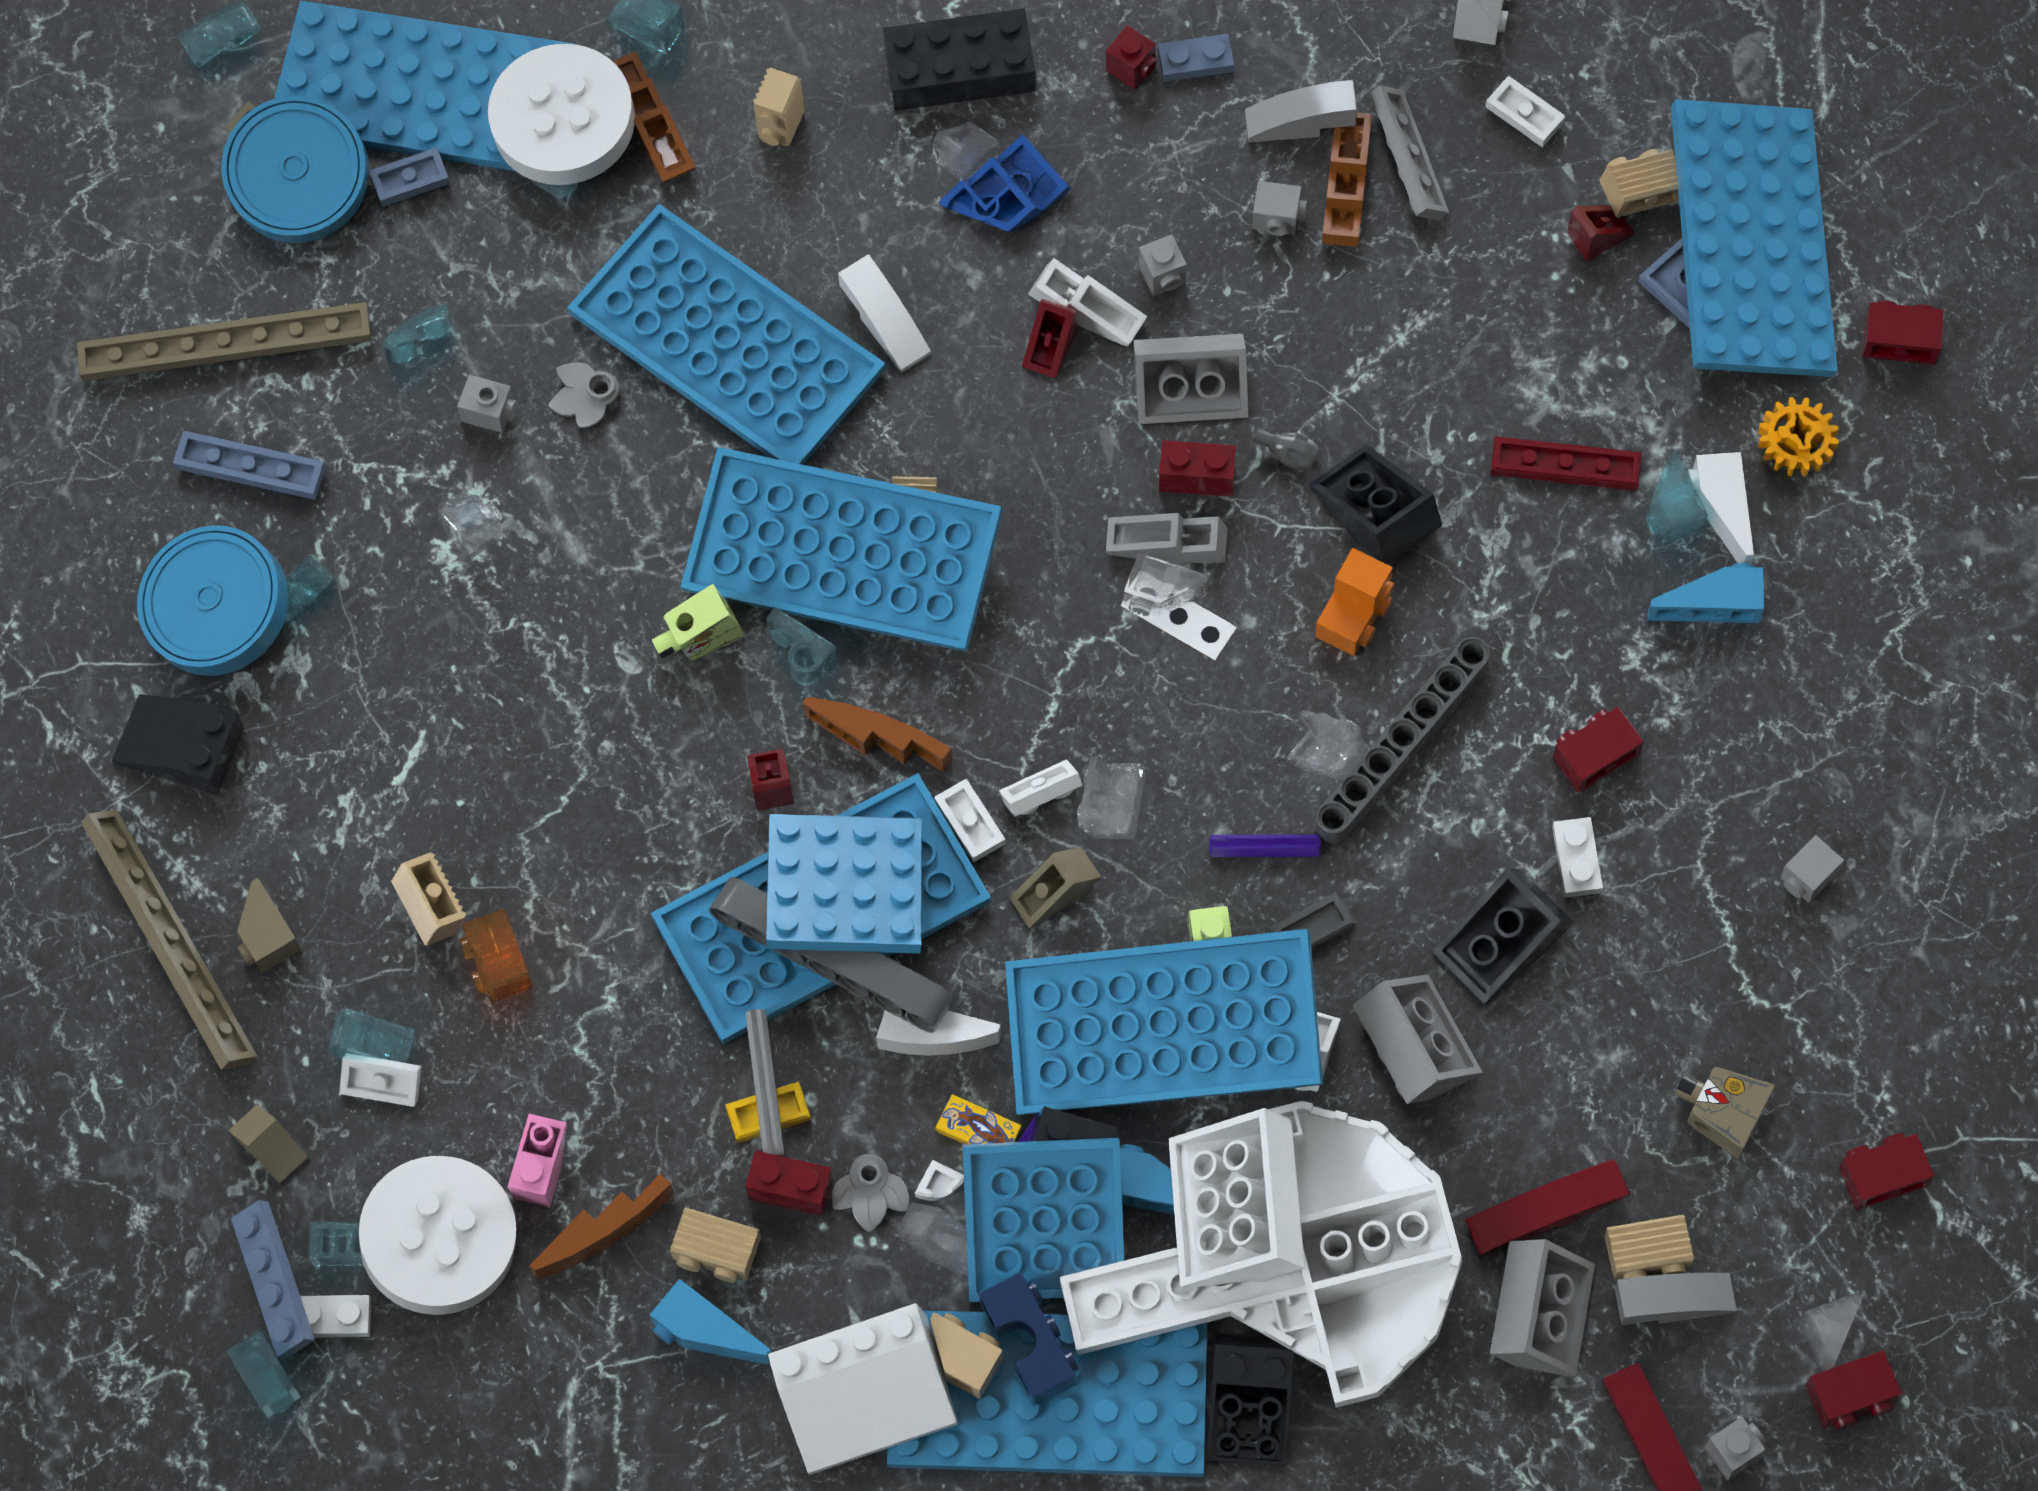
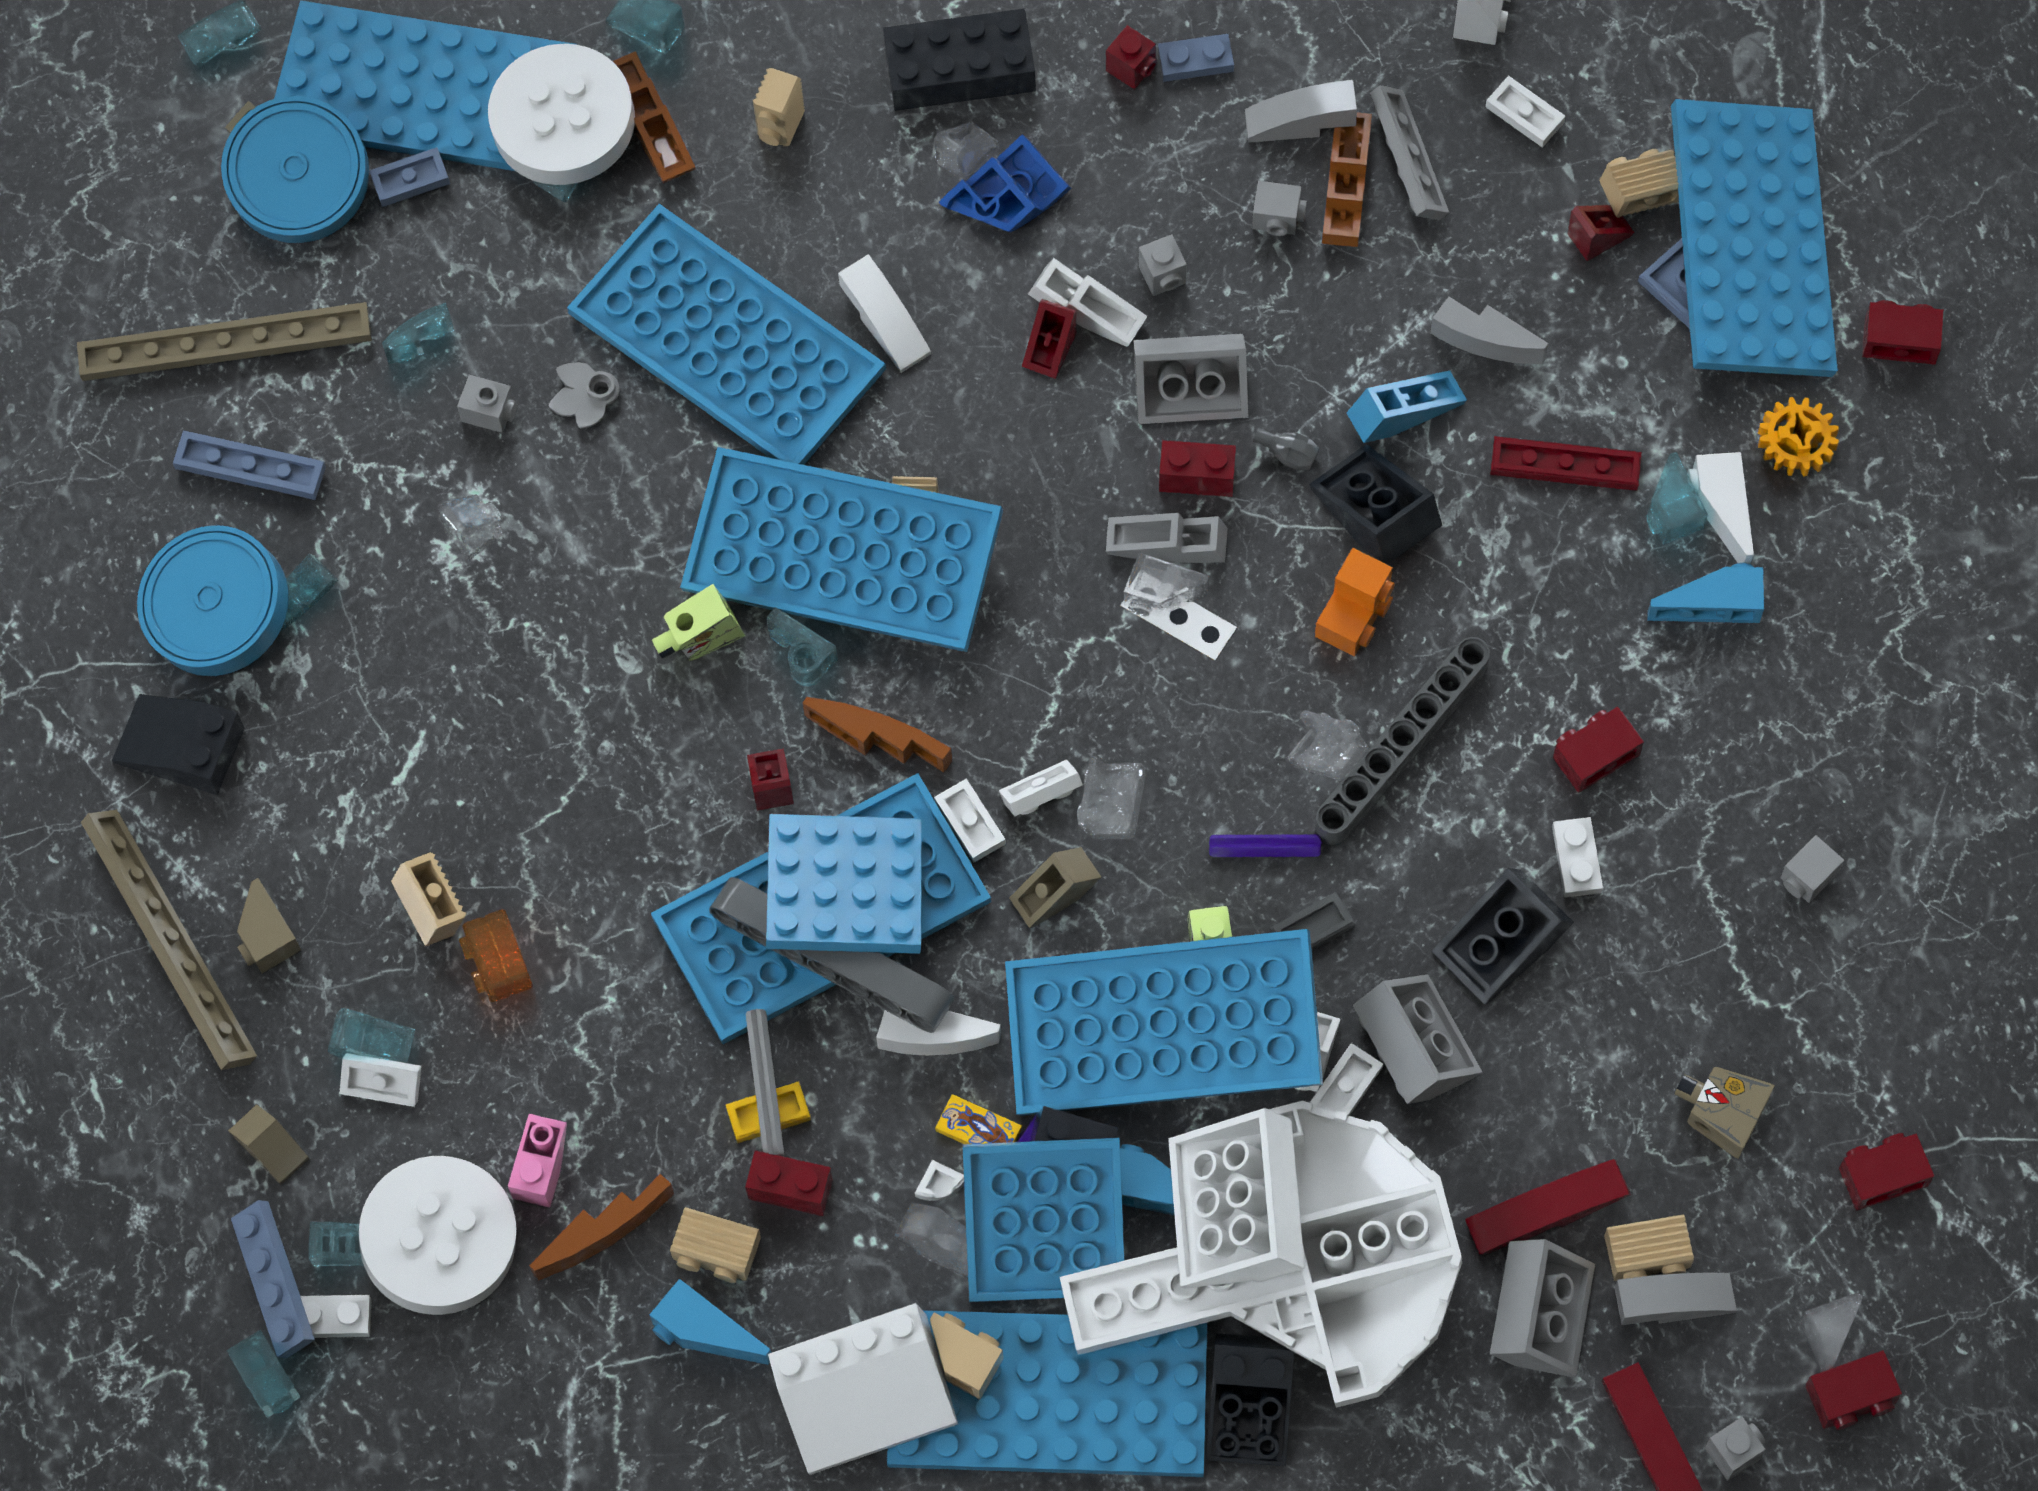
(873, 1197): light grey plate -> none
(1016, 1307): dark blue arch -> none
(1348, 1081): none -> white plate
(1404, 404): none -> dark azure slope
(1487, 334): none -> light grey slope

